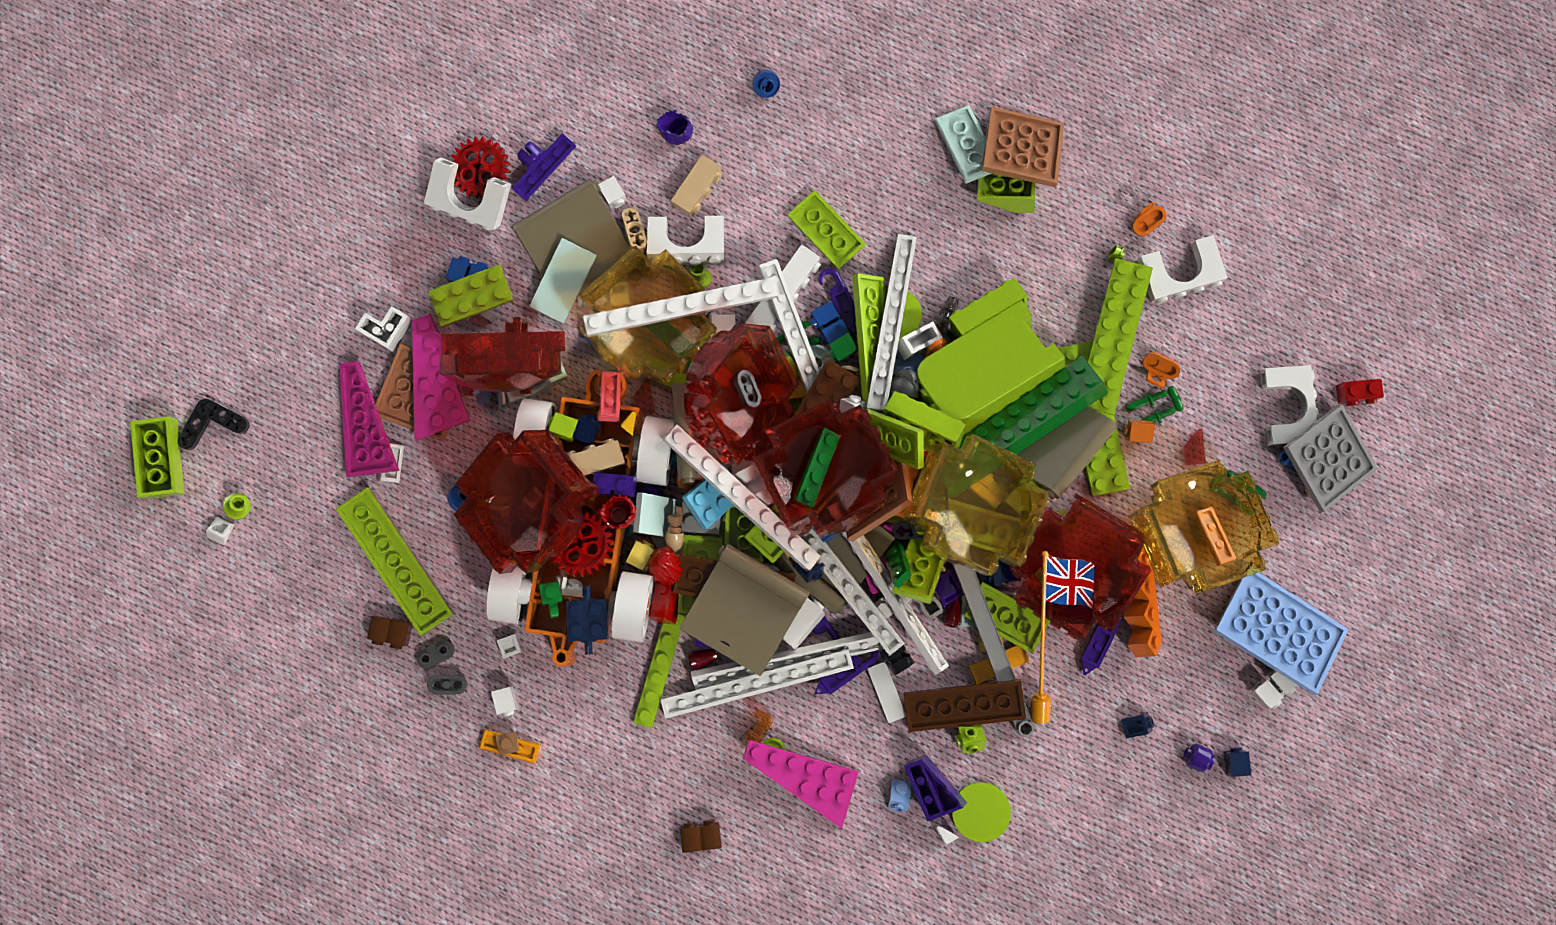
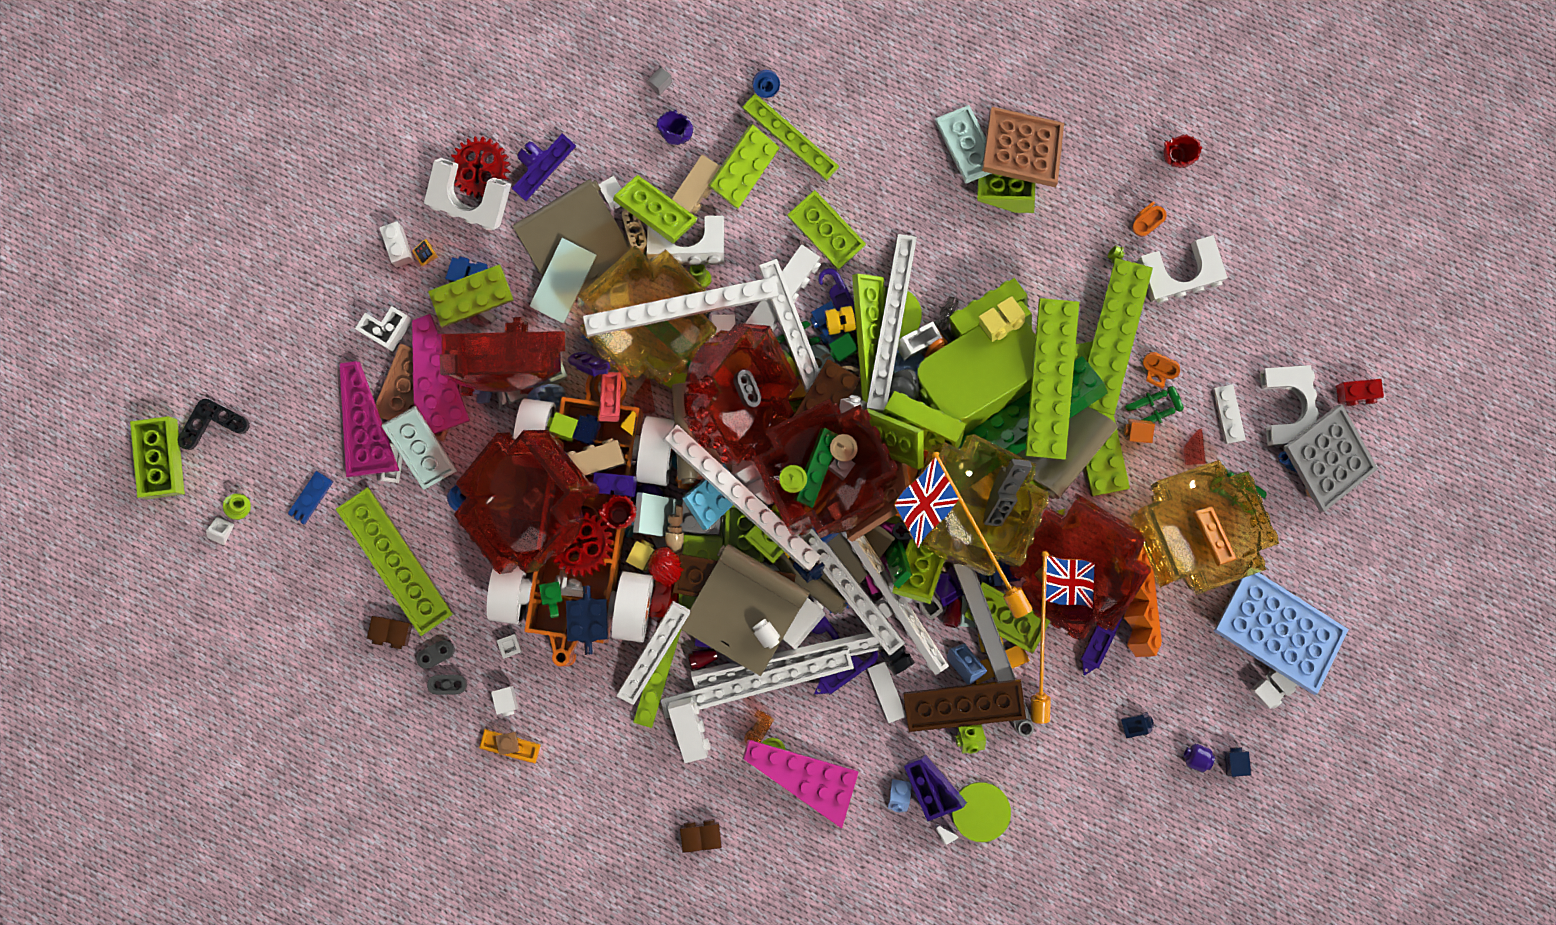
(310, 497): none -> blue hinge
(396, 244): none -> white brick
(419, 447): none -> light aqua tile
(424, 252): none -> slope
(548, 393): none -> light blue dish
(589, 364): none -> dark purple plate
(653, 652): none -> white plate
(655, 209): none -> lime plate
(660, 81): none -> light grey brick
(689, 729): none -> white brick
(744, 166): none -> lime plate
(766, 634): none -> white brick
(790, 137): none -> lime plate
(793, 478): none -> lime piece
(833, 320): none -> yellow wheel
(841, 468): none -> light grey plate
(843, 447): none -> tan piece
(929, 502): none -> flag
(965, 663): none -> medium blue slope
(999, 323): none -> light yellow piece
(1004, 490): none -> dark grey slope
(1052, 378): none -> lime plate
(1188, 151): none -> red hair
(1229, 414): none -> white plate

